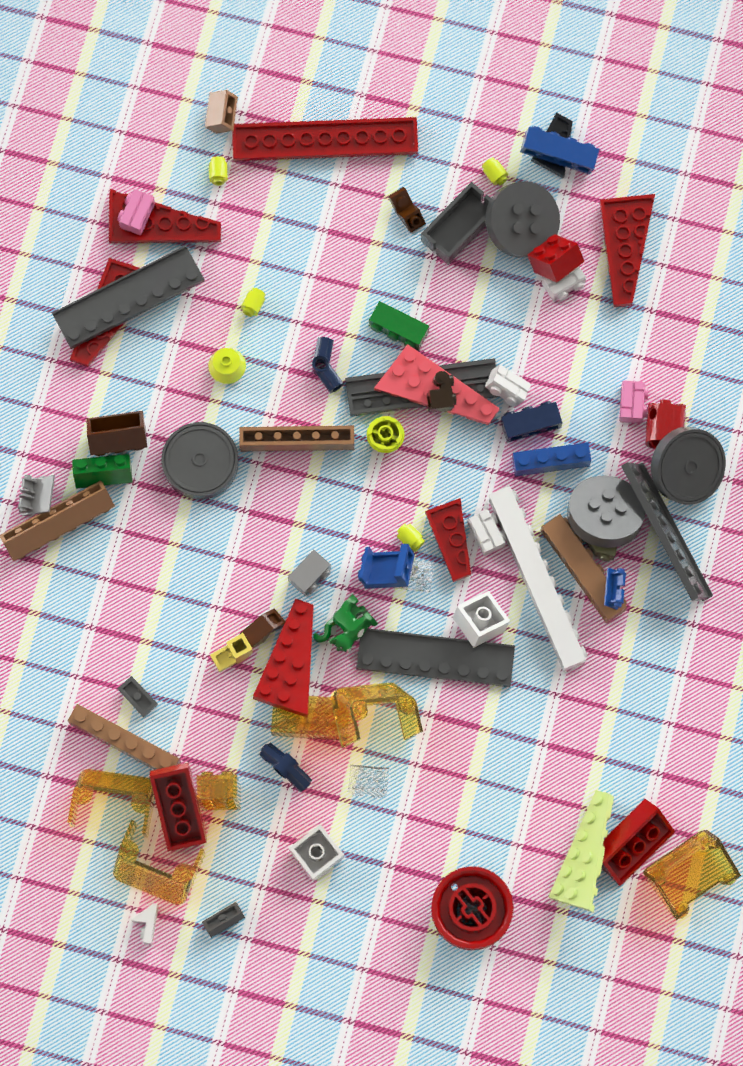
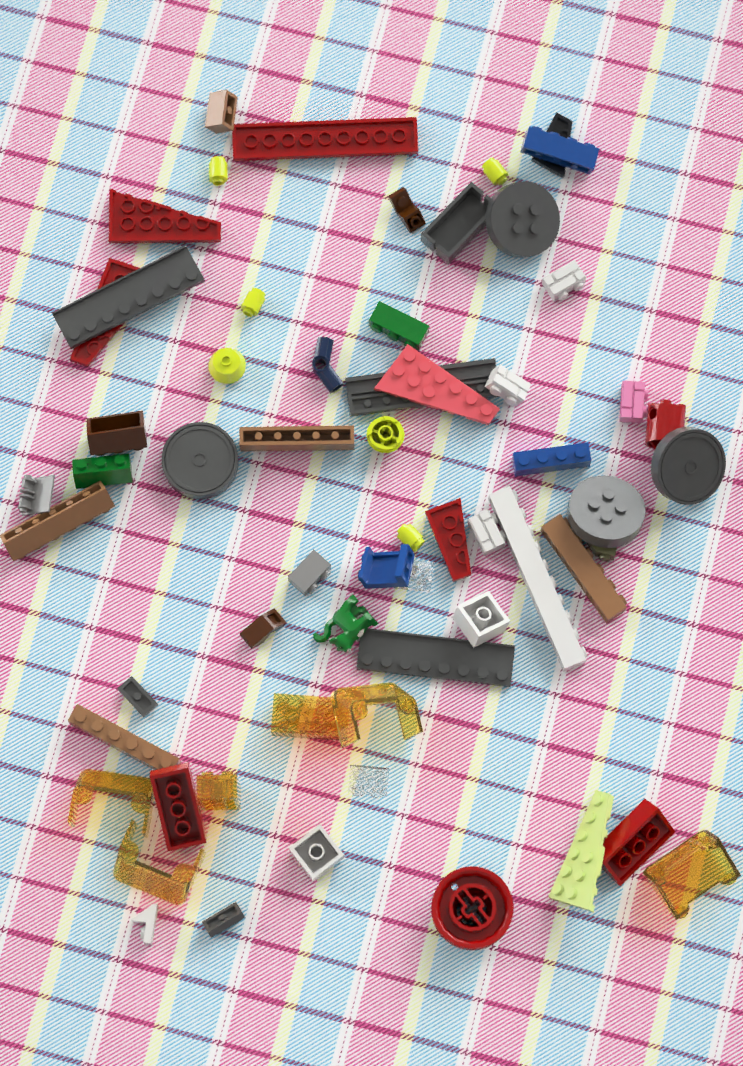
(136, 211): bright pink brick -> none
(234, 652): light yellow brick -> none
(285, 766): dark blue piece -> none
(287, 672): red wing -> none
(442, 398): dark brown brick -> none
(531, 421): dark blue brick -> none
(555, 258): red brick -> none
(613, 594): blue hinge -> none
(625, 233): red wing -> none
(667, 531): dark grey plate -> none

